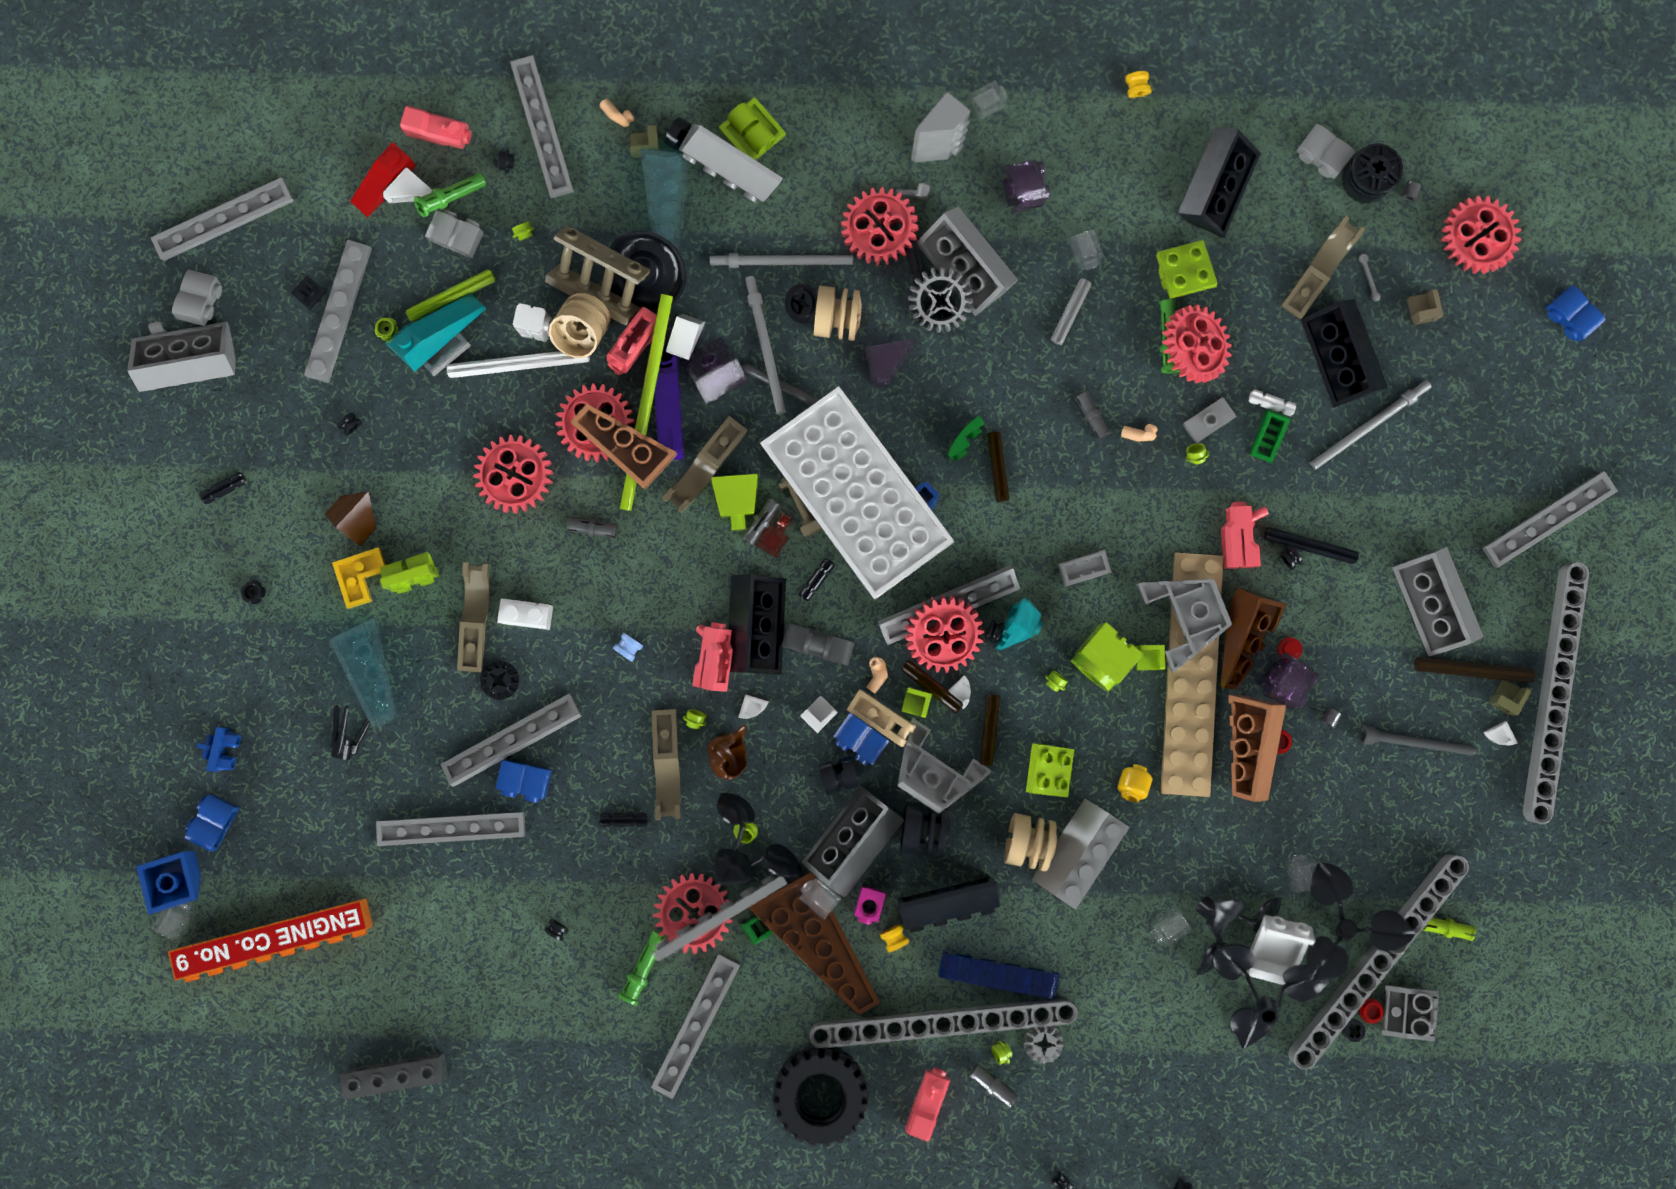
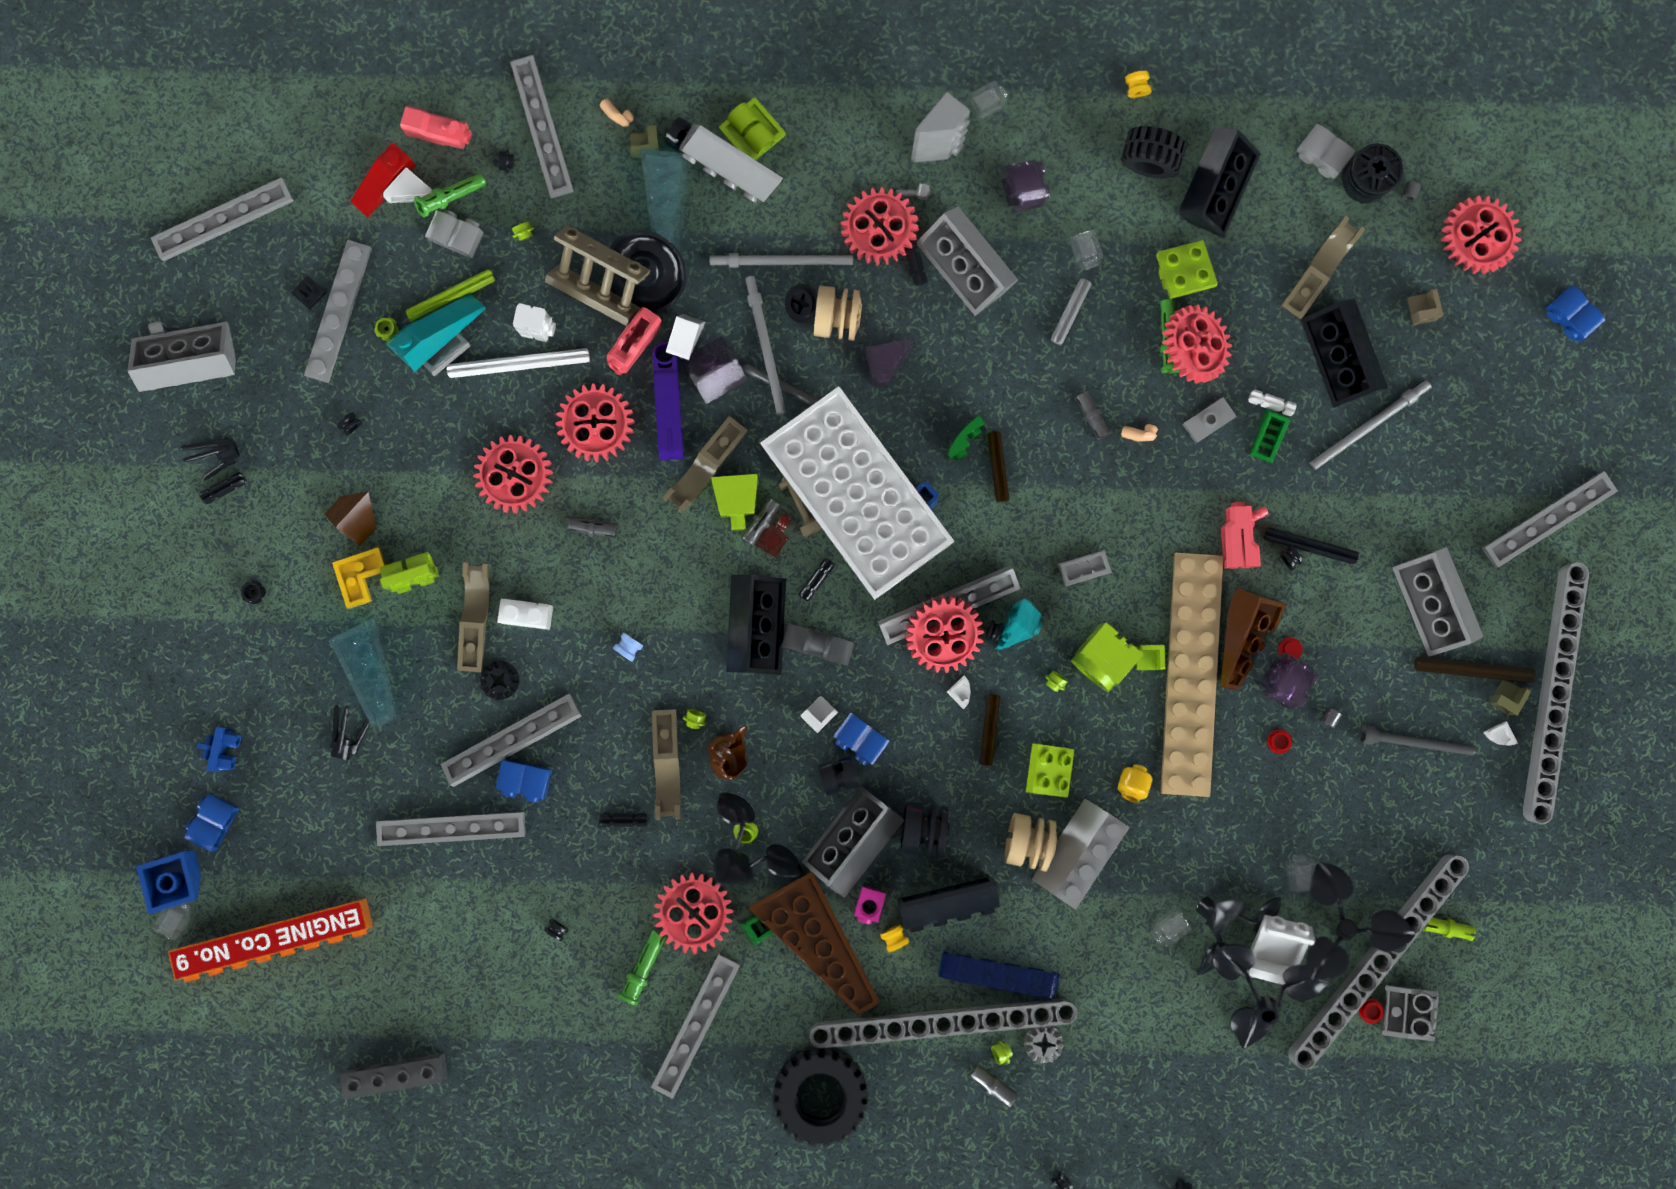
(196, 298): light grey brick -> none
(224, 450): none -> black plant
(579, 325): tan wheel -> none
(631, 450): nougat wedge -> none
(649, 388): lime piece -> none
(709, 921): light grey plate -> none
(715, 658): coral piece -> none
(752, 707): white tile -> none
(819, 897): clear brick -> none
(879, 674): light nougat arm -> none
(880, 717): tan plate -> none
(916, 702): lime panel -> none
(927, 1104): coral piece -> none
(930, 778): light grey wing -> none
(932, 686): dark brown axle -> none
(956, 312): light grey gear -> none
(1153, 152): none -> black tyre
(1196, 453): lime plate -> none
(1198, 612): light grey wing -> none
(1254, 745): nougat wedge -> none
(1361, 1031): black bush -> none
(1363, 259): light grey hinge -> none

